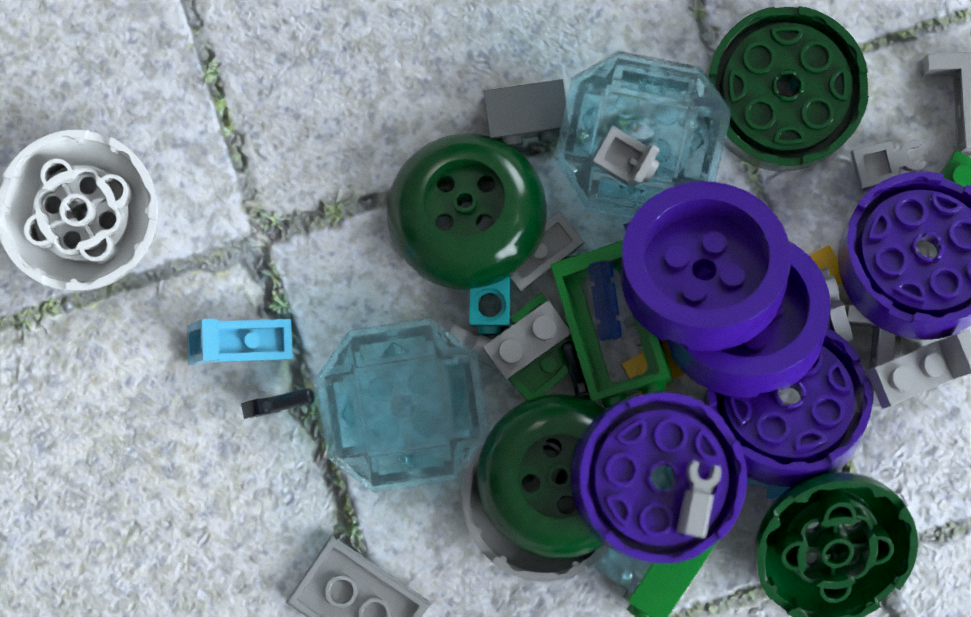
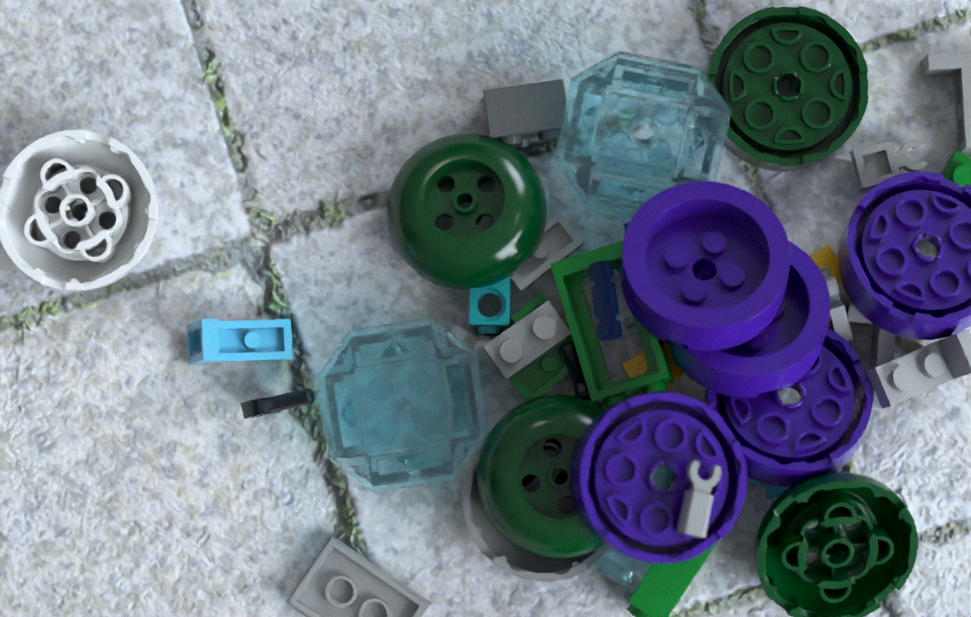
(625, 157): light grey bracket -> none

